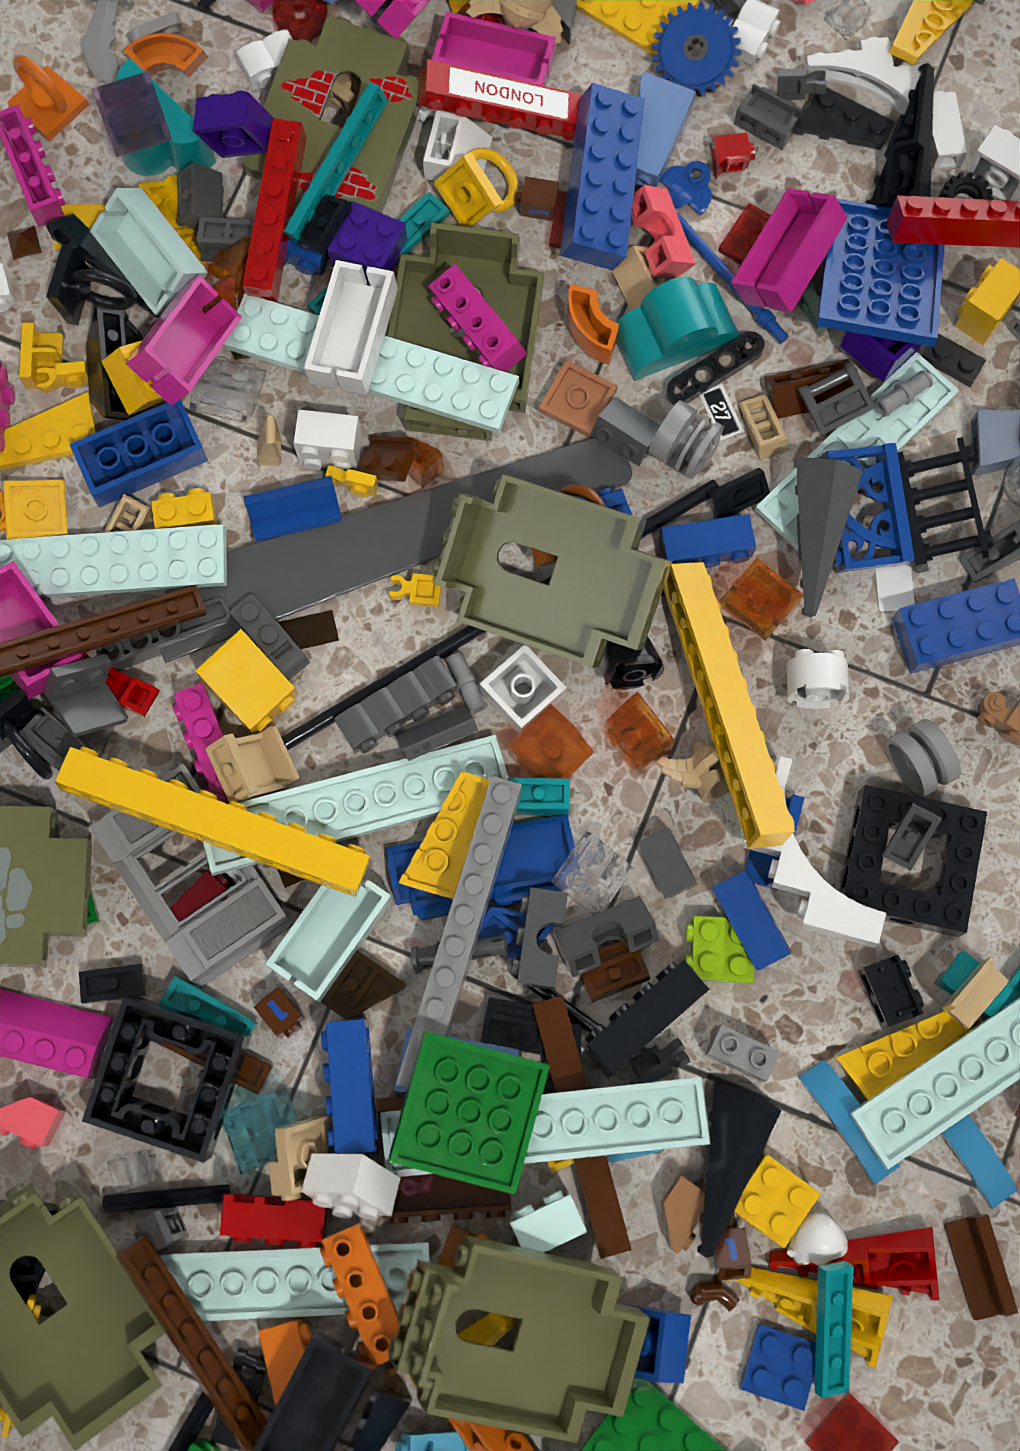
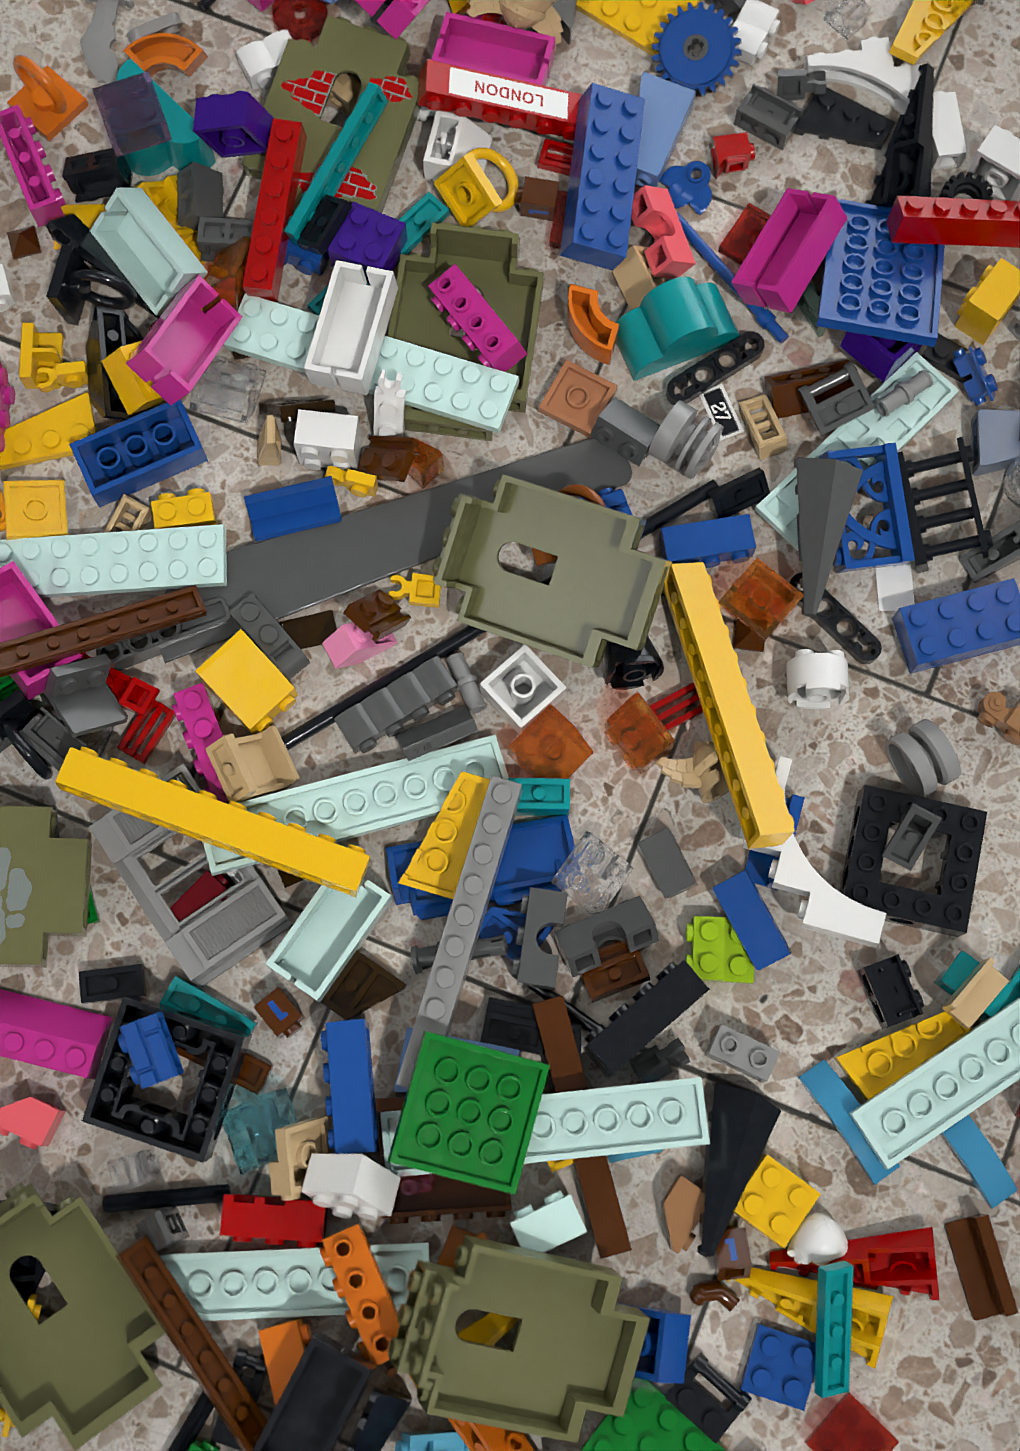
(96, 174): none -> black hinge
(137, 724): none -> red tile
(150, 1050): none -> blue brick
(289, 409): none -> dark brown wing
(352, 646): none -> bright pink slope
(377, 614): none -> reddish brown plate
(389, 407): none -> white plate
(555, 162): none -> red tile
(673, 697): none -> red tile
(702, 1408): none -> black plate
(747, 639): none -> reddish brown slope
(840, 614): none -> black beam
(972, 363): none -> blue hinge

